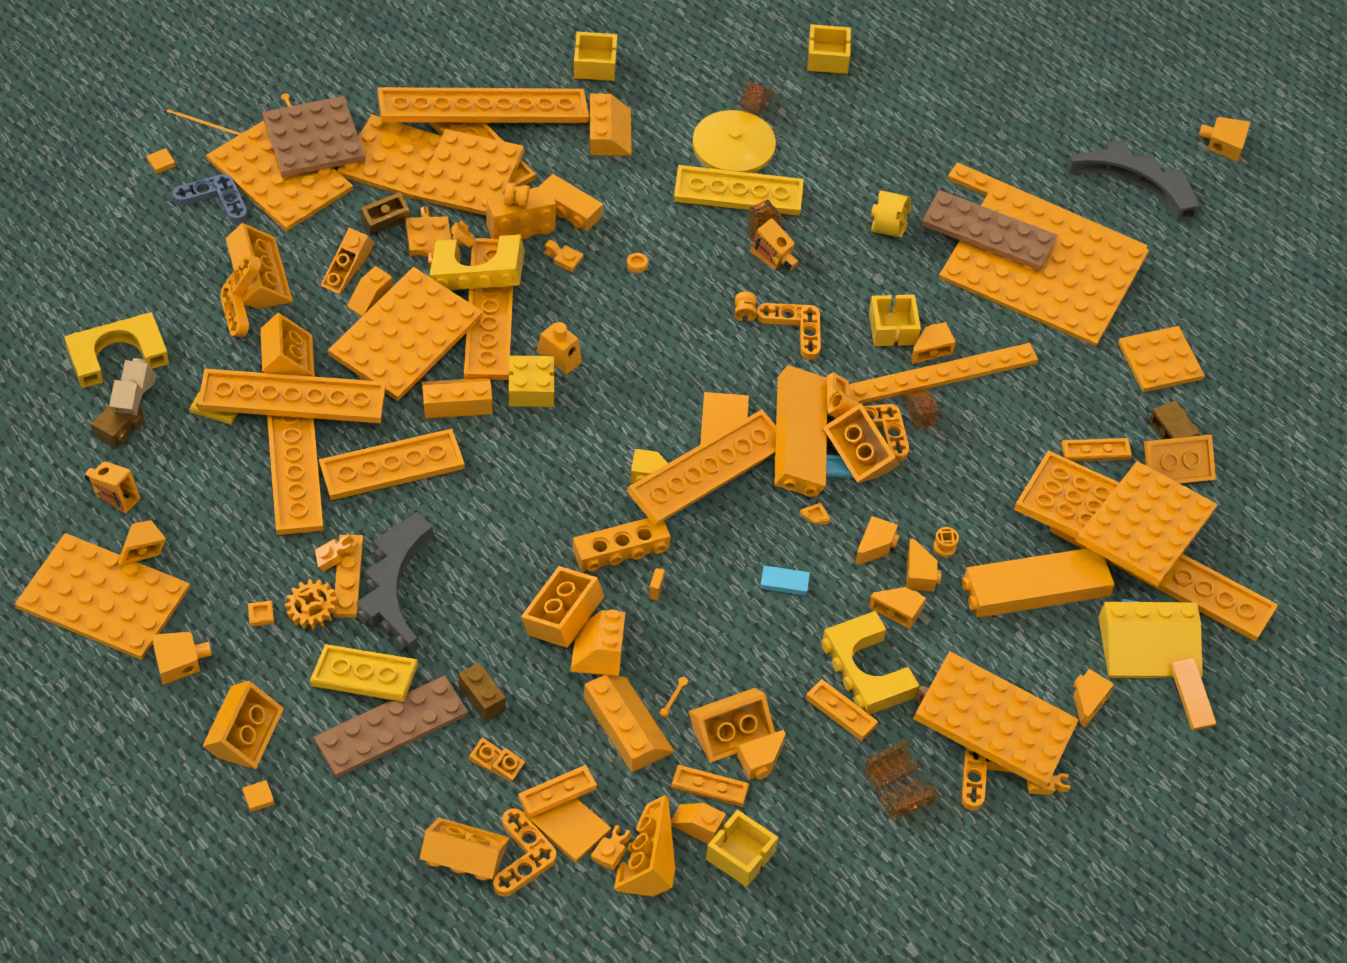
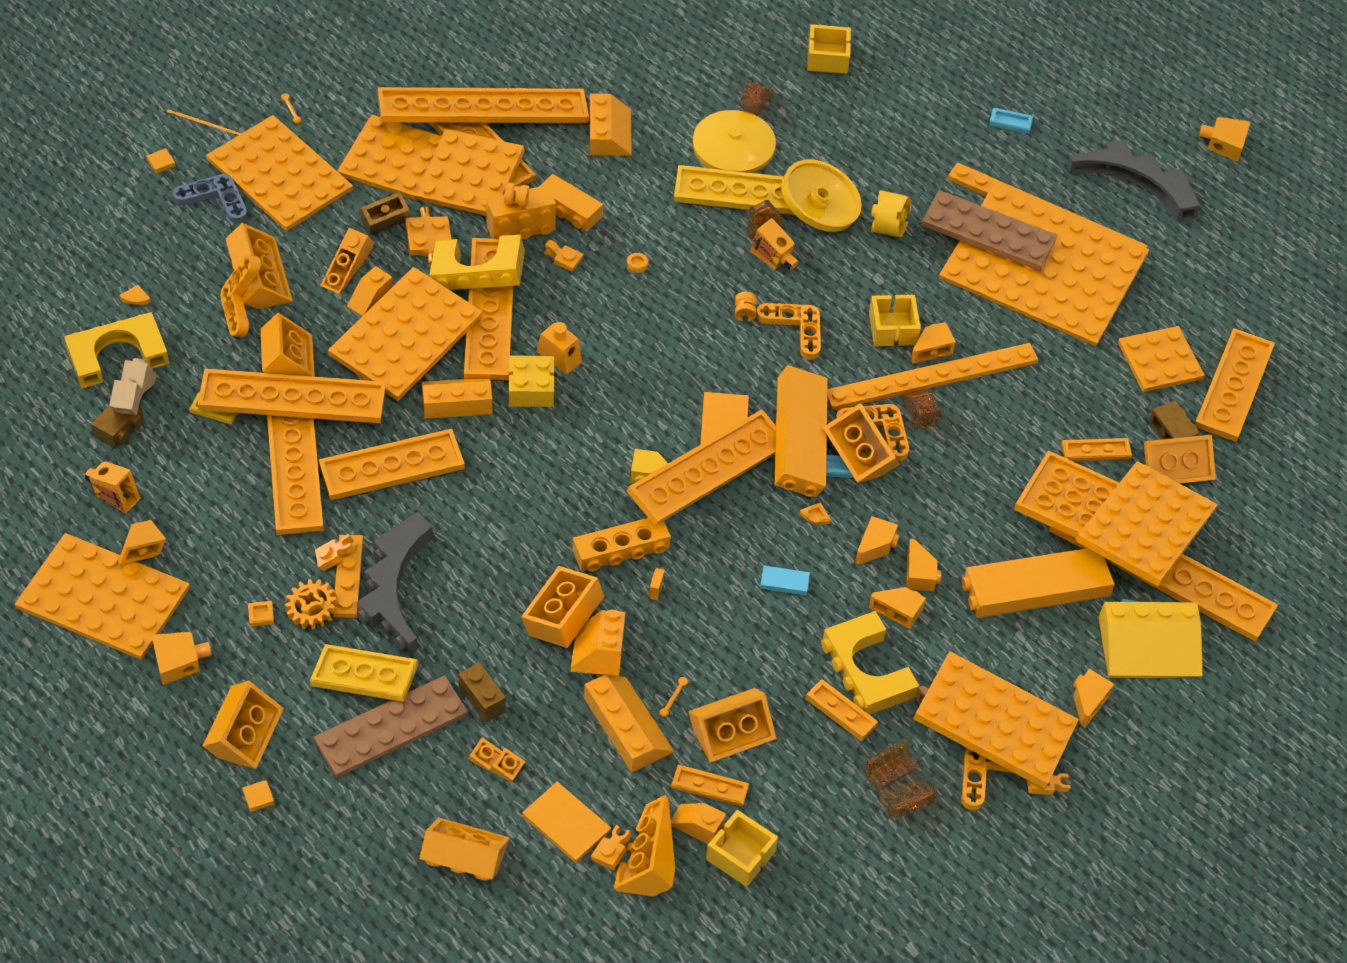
(135, 296): none -> light orange tile
(313, 136): medium nougat plate -> none
(461, 233): light orange plate -> none
(532, 851): light orange beam -> none
(557, 791): light orange plate -> none
(595, 56): yellow piece -> none
(761, 754): light orange slope -> none
(821, 195): none -> yellow dish
(838, 396): light orange plate -> none
(946, 542): light orange wheel -> none
(1011, 120): none -> medium azure tile
(1192, 694): light orange tile -> none
(1234, 385): none -> light orange plate

